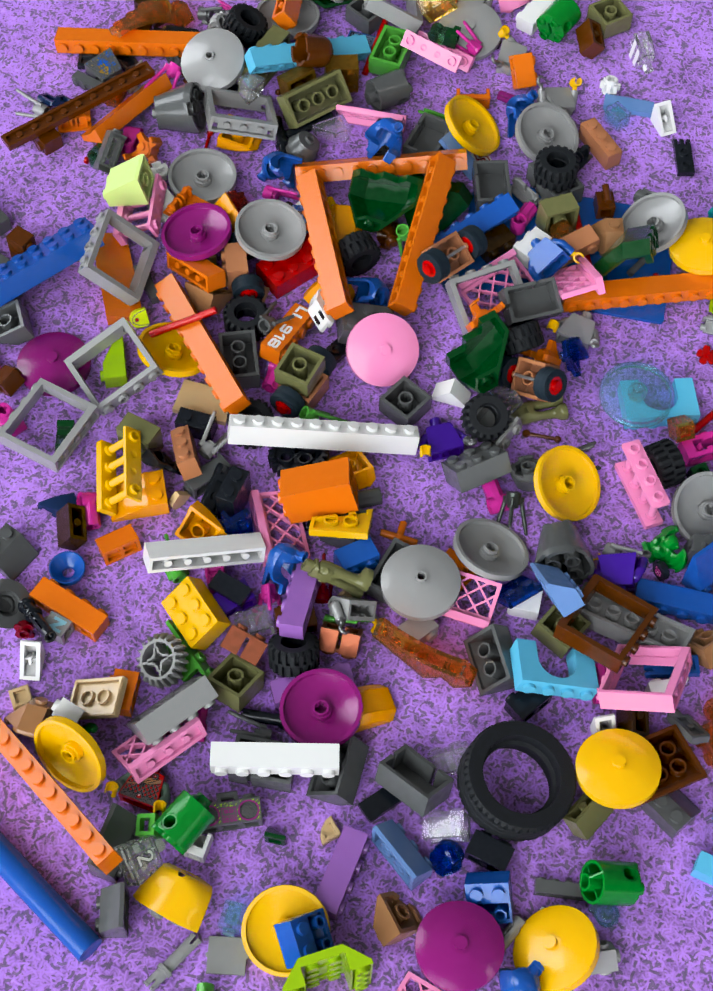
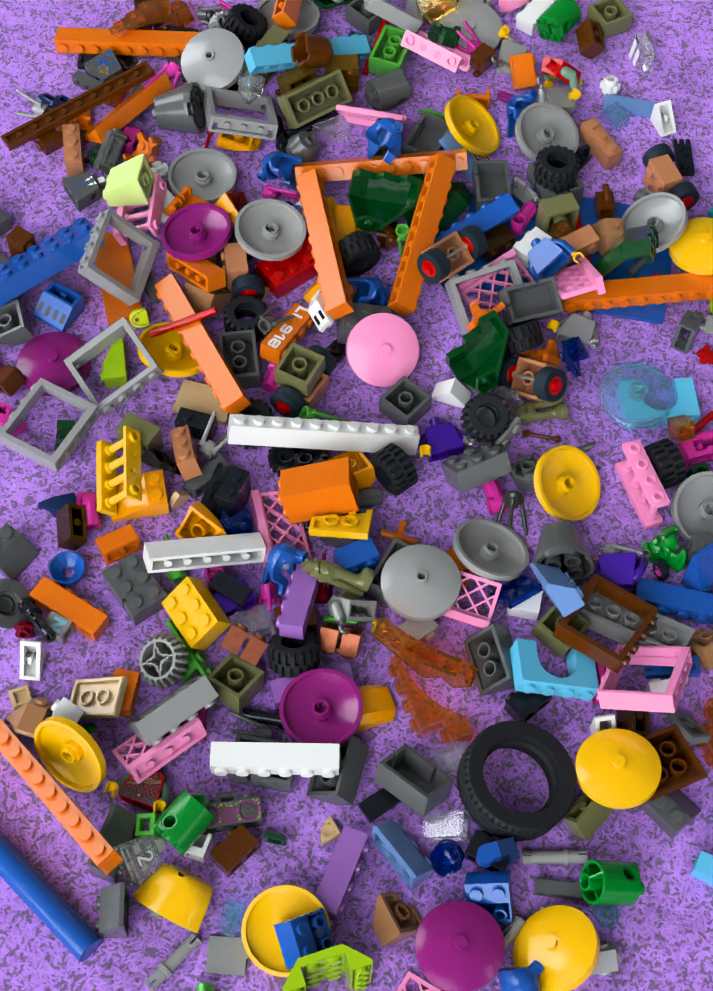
(59, 306): none -> blue slope
(72, 149): none -> nougat brick
(83, 189): none -> dark grey torso
(134, 588): none -> dark grey piece
(234, 850): none -> reddish brown brick
(394, 469): none -> black tyre
(424, 712): none -> clear orange arch
(481, 59): none -> reddish brown brick
(497, 851): none -> leg
(555, 857): none -> light grey pin
(561, 72): none -> torso
(664, 176): none -> brick
(689, 323): none -> dark grey torso

